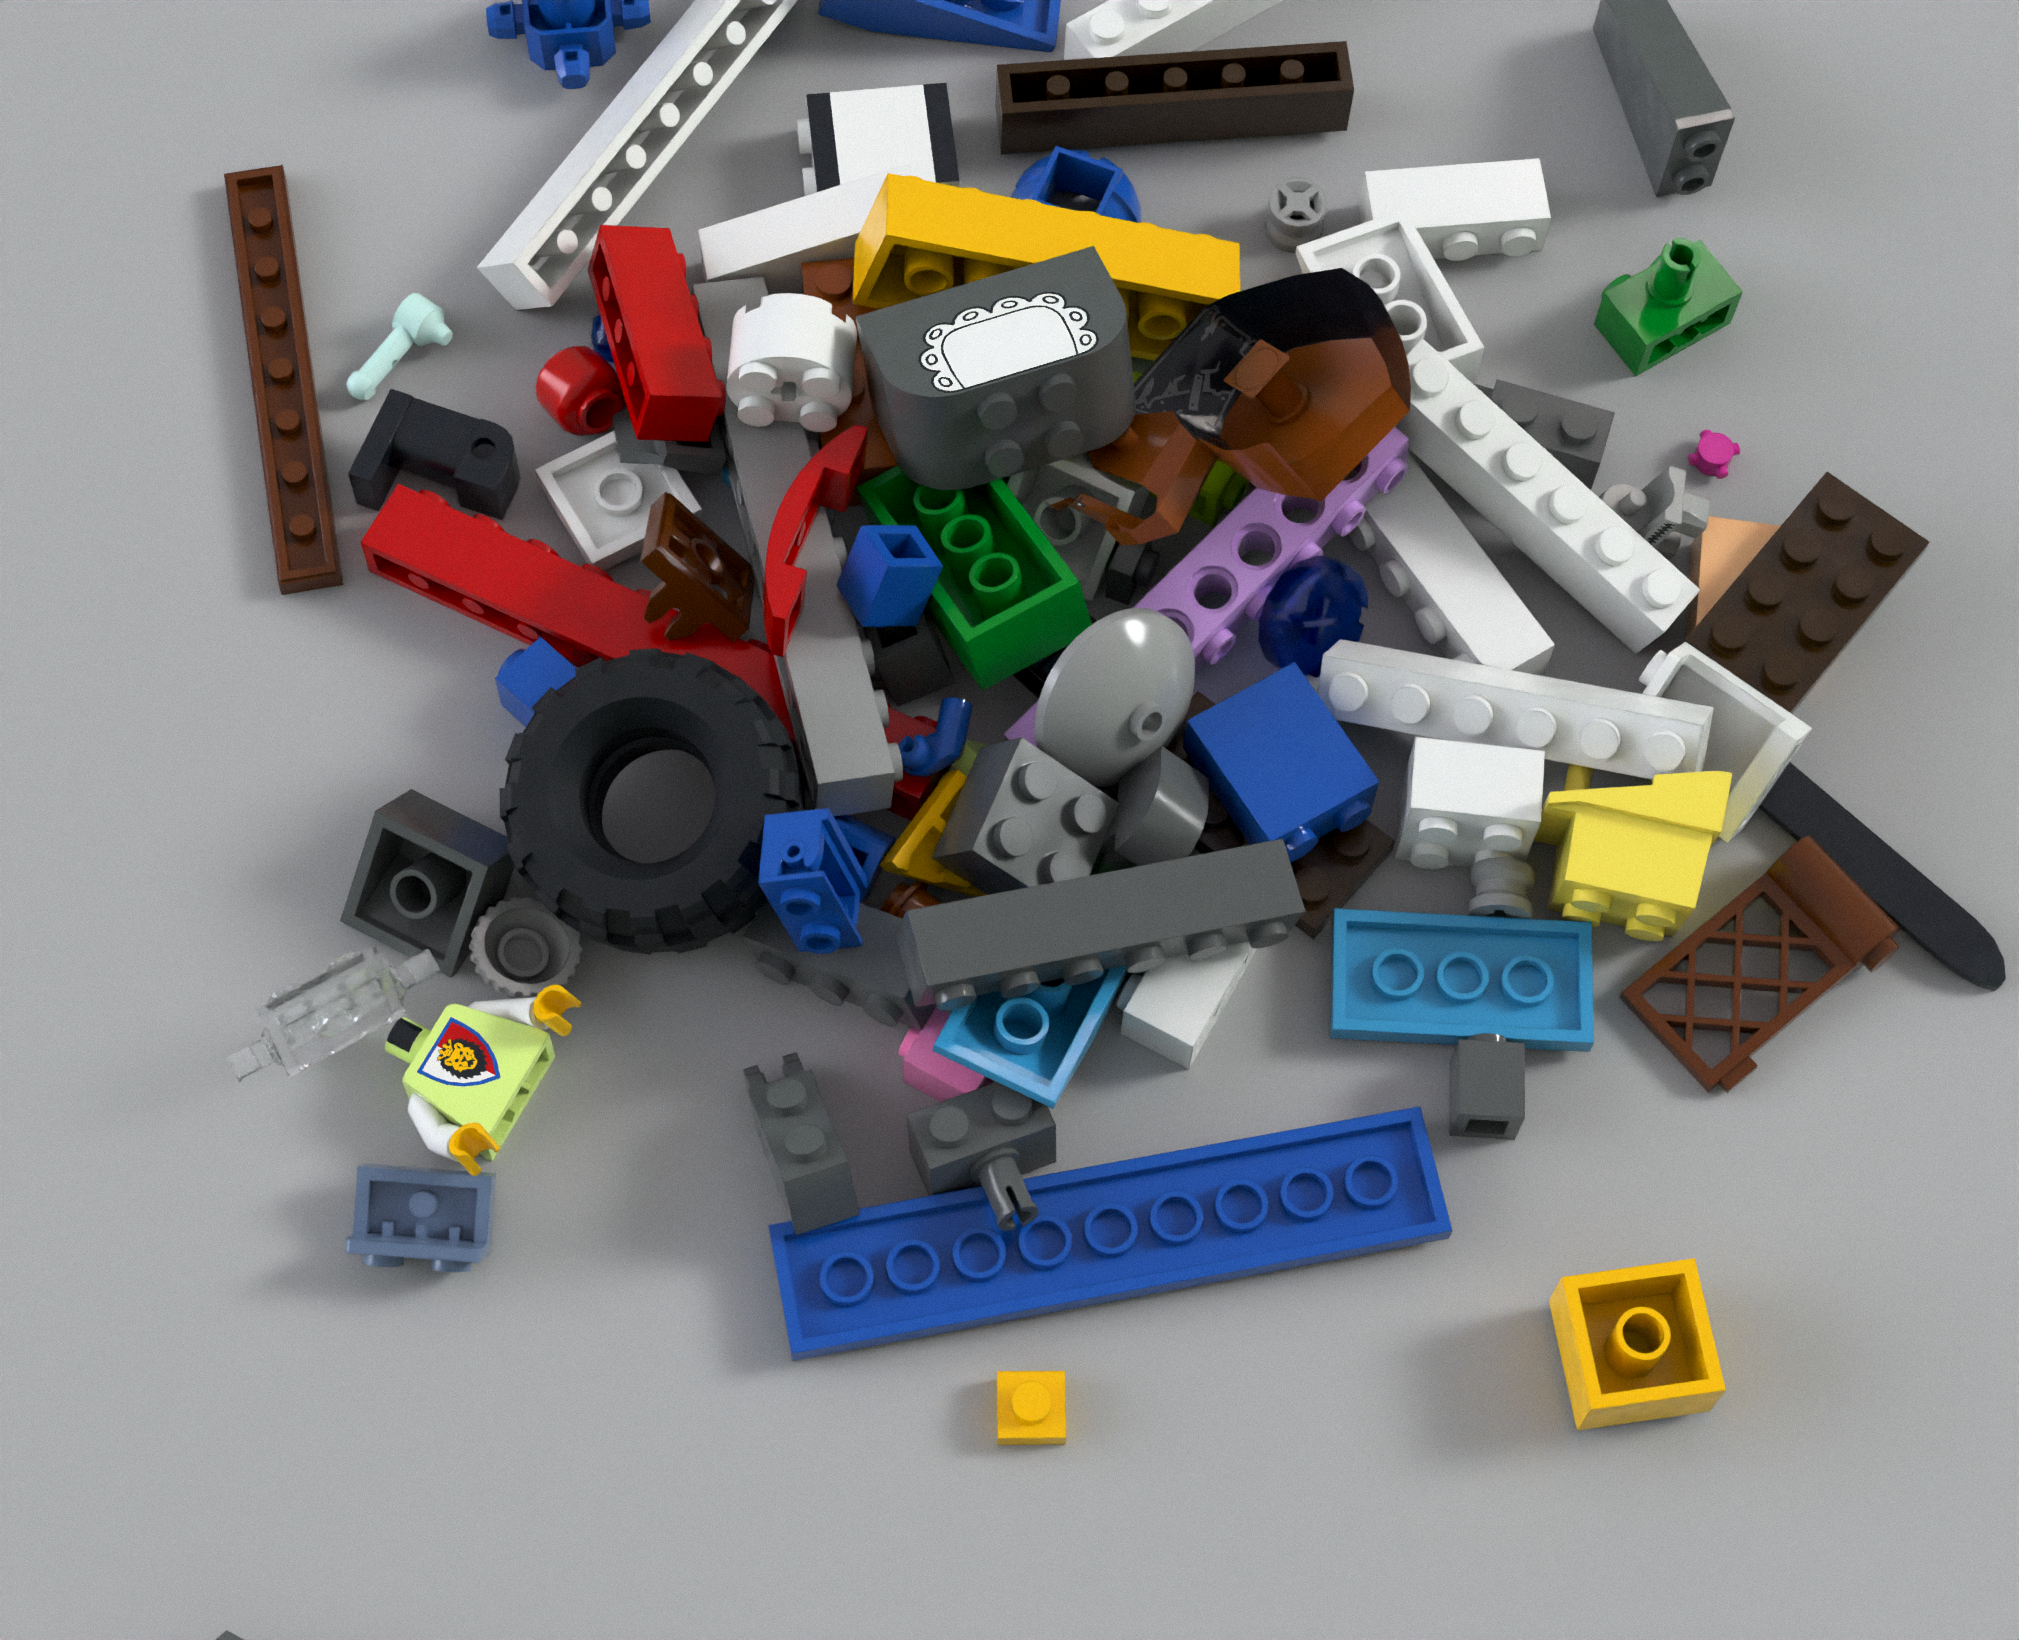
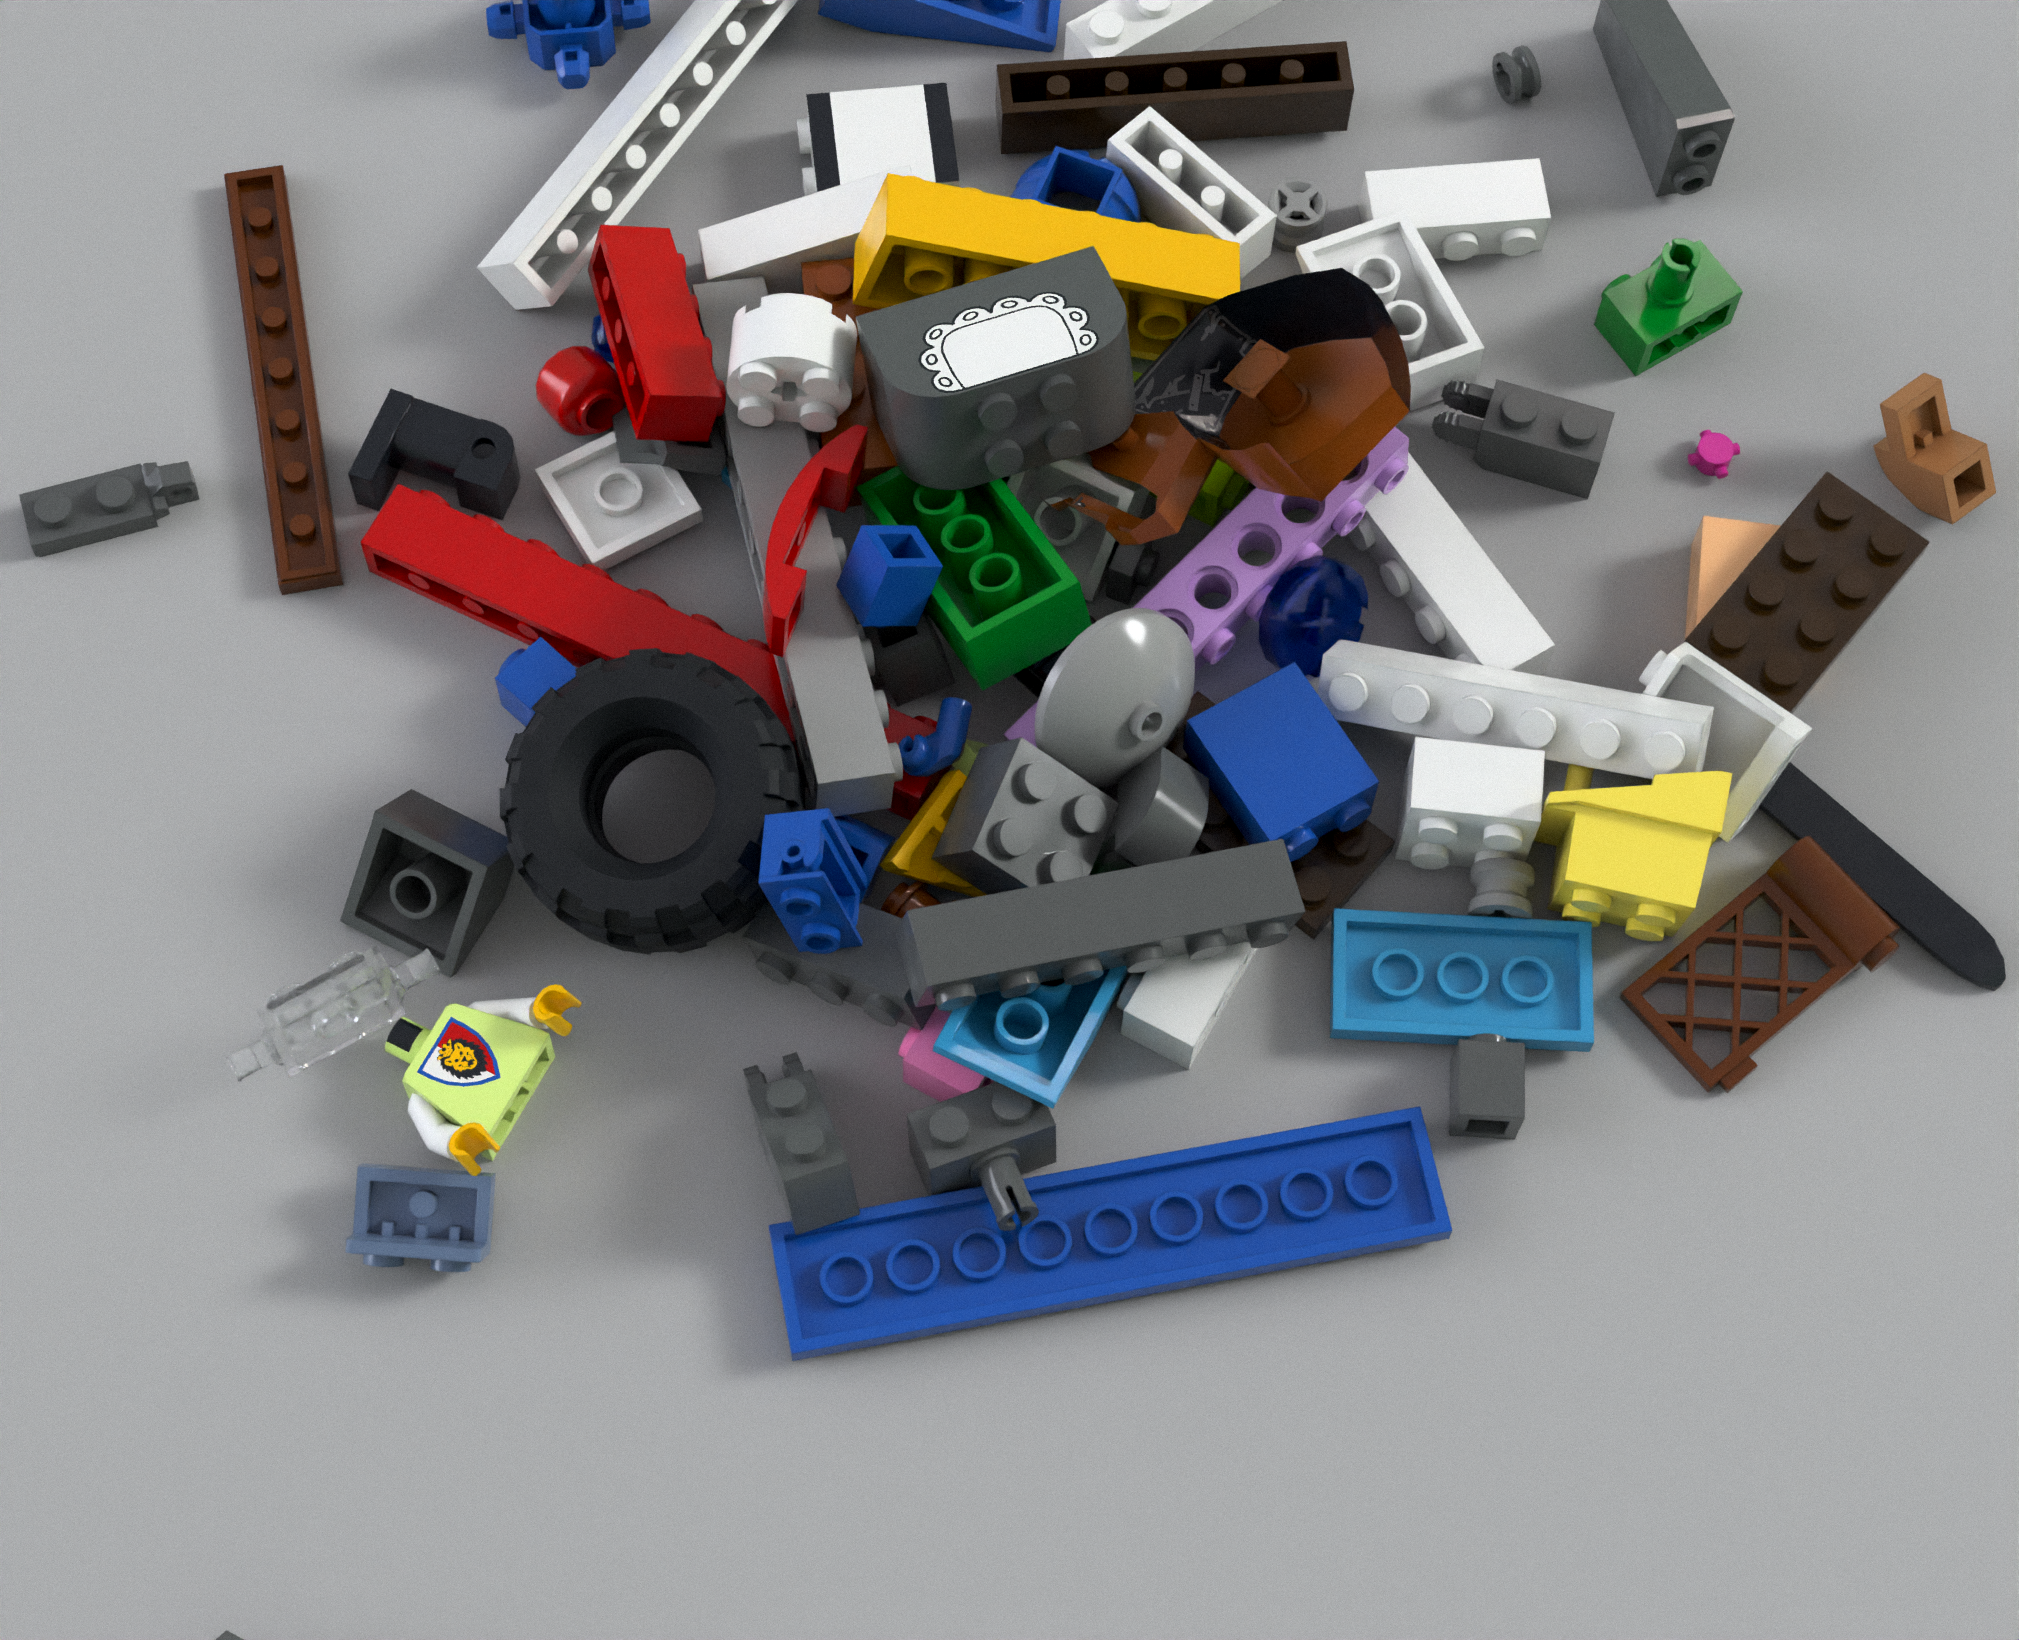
(105, 505): none -> dark grey hinge
(415, 322): light aqua piece -> none
(524, 948): light grey hat -> none
(677, 534): reddish brown piece -> none
(1031, 1408): yellow plate -> none
(1188, 190): none -> white brick
(1516, 74): none -> dark grey bush
(1540, 504): white brick -> none
(1636, 1344): yellow brick -> none
(1661, 510): light grey hips -> none
(1926, 458): none -> medium nougat brick

